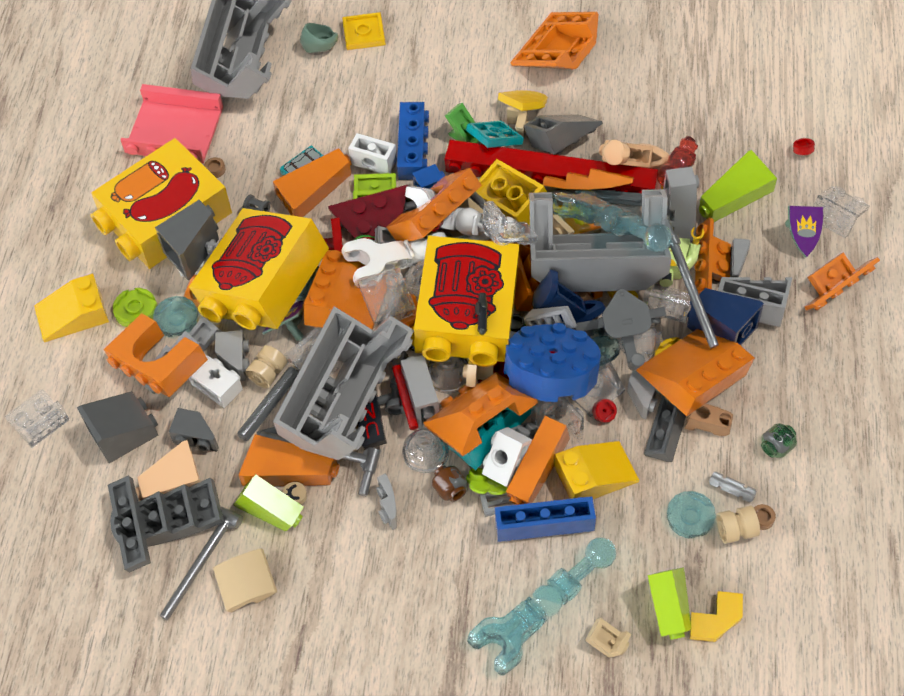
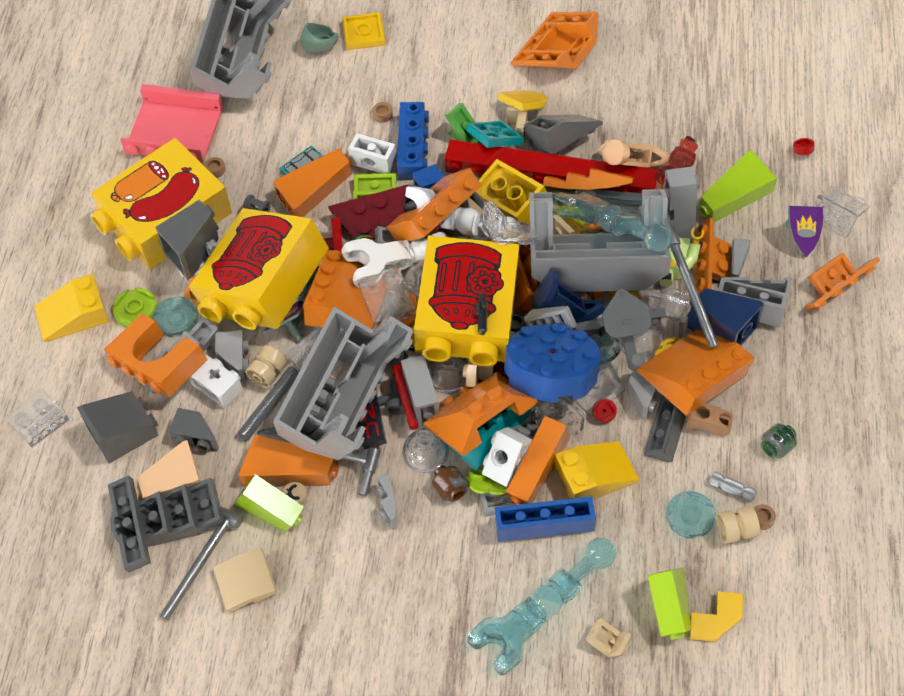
(382, 112): none -> medium nougat tile

